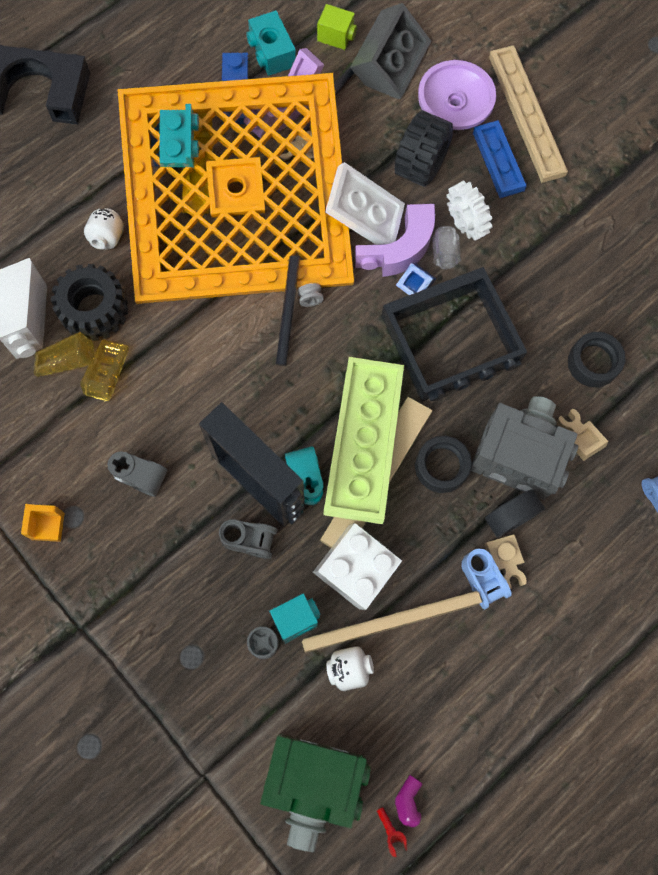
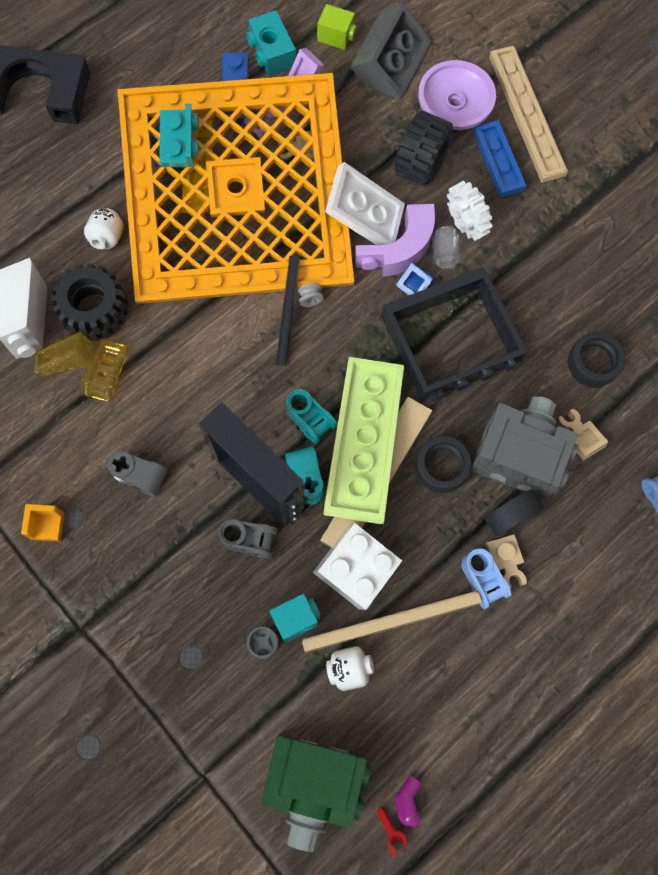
(313, 419): none -> teal piece

